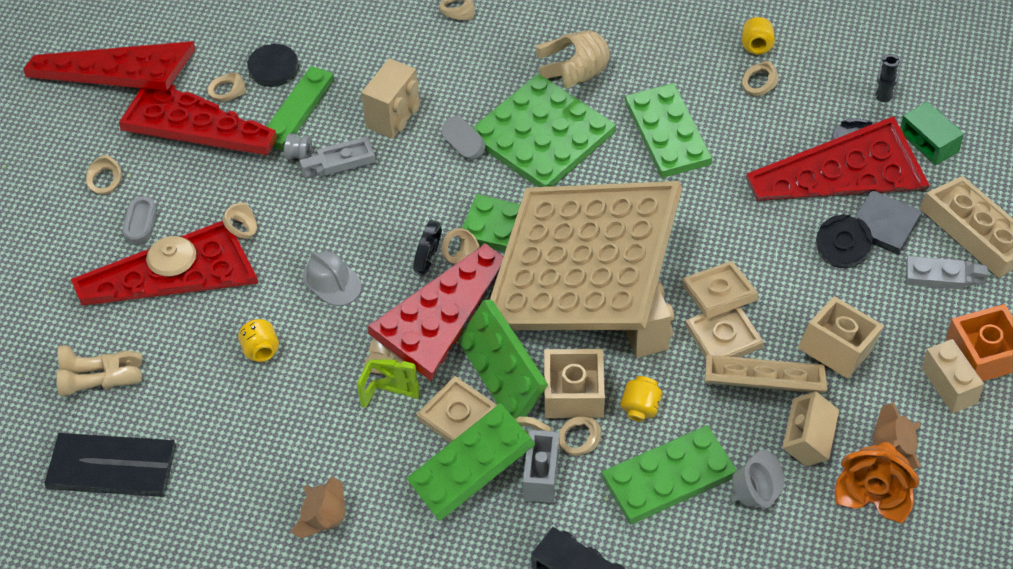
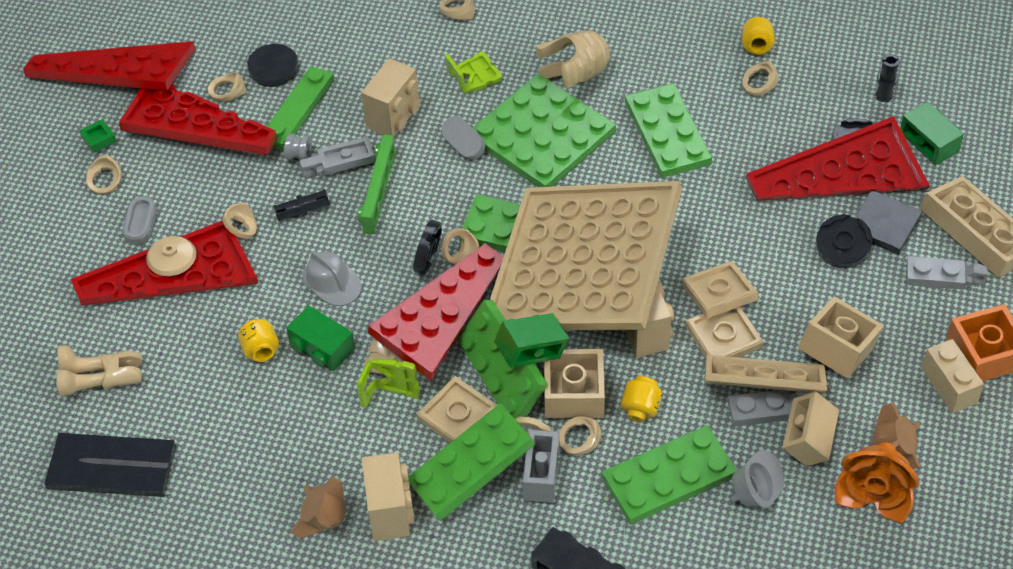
(97, 136): none -> green plate
(301, 205): none -> black pin
(320, 338): none -> green brick
(384, 159): none -> bright green plate
(387, 496): none -> tan brick
(478, 69): none -> lime piece
(531, 340): none -> green brick
(761, 407): none -> light grey hinge

